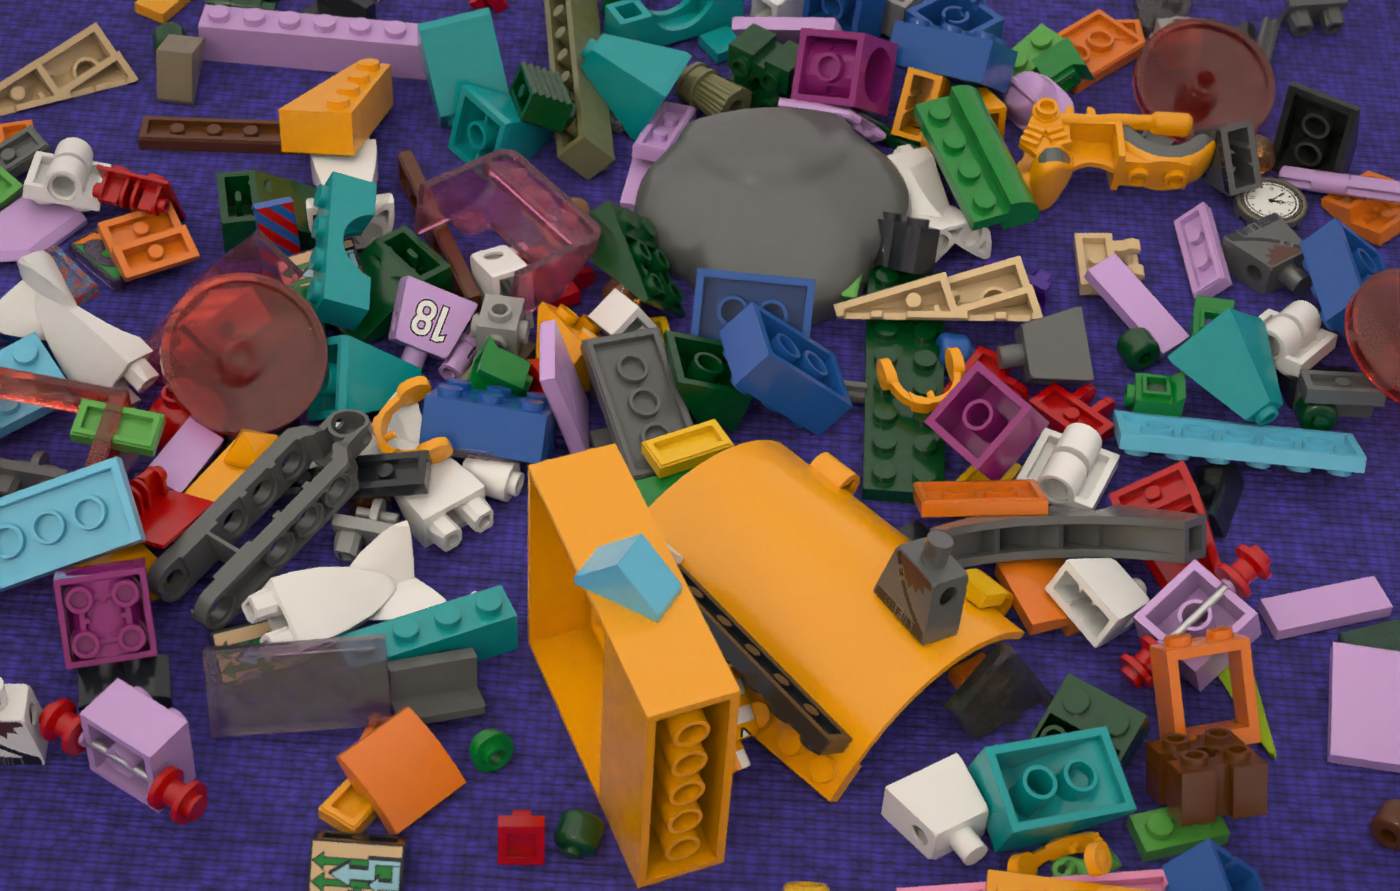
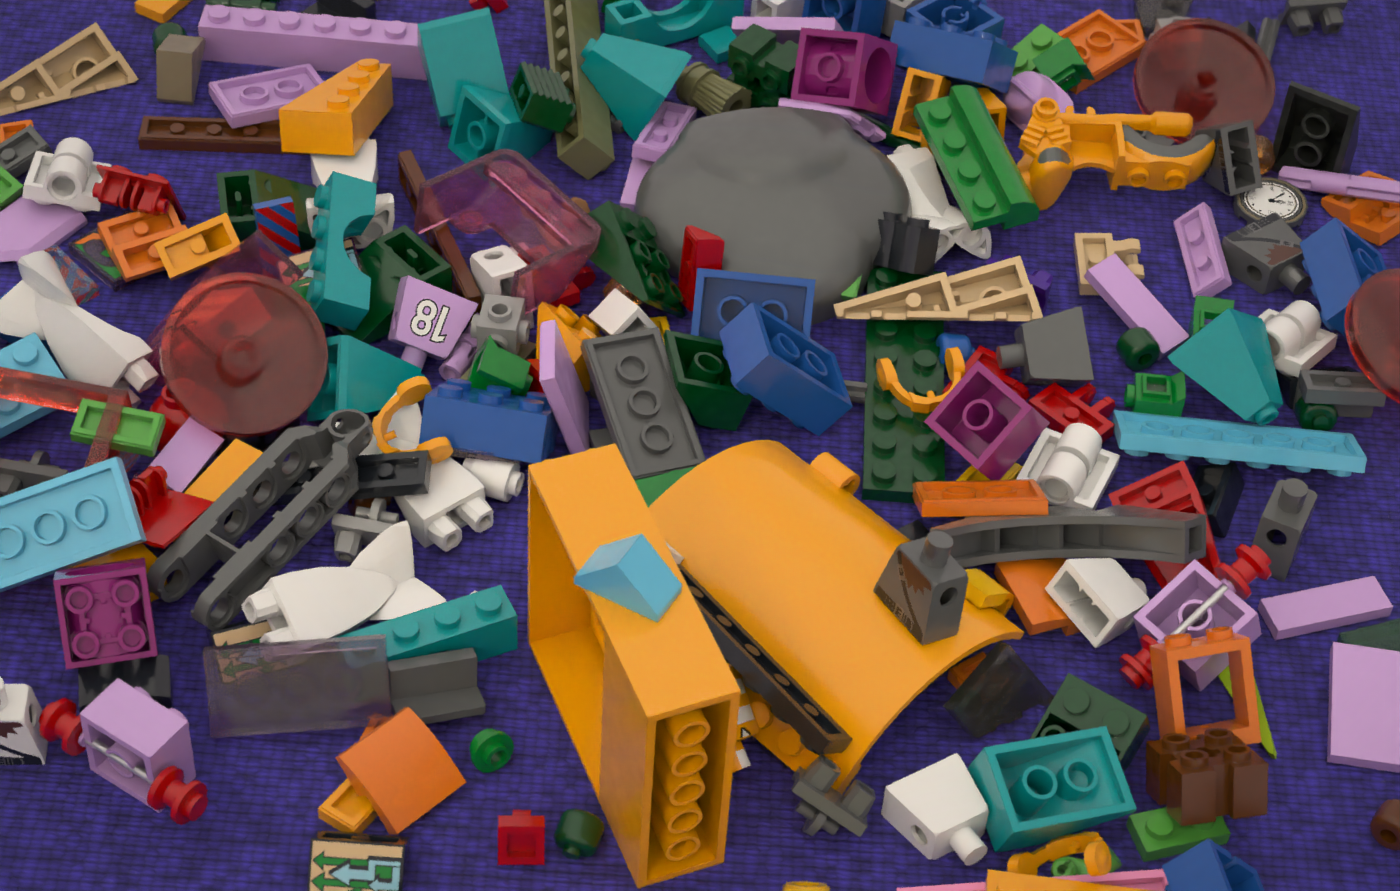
(197, 246): none -> light orange slope
(249, 447): light orange slope -> none
(259, 95): none -> lavender tile
(685, 448): yellow tile -> none
(699, 250): none -> red slope
(815, 788): none -> dark grey hips
(1290, 512): none -> dark grey torso

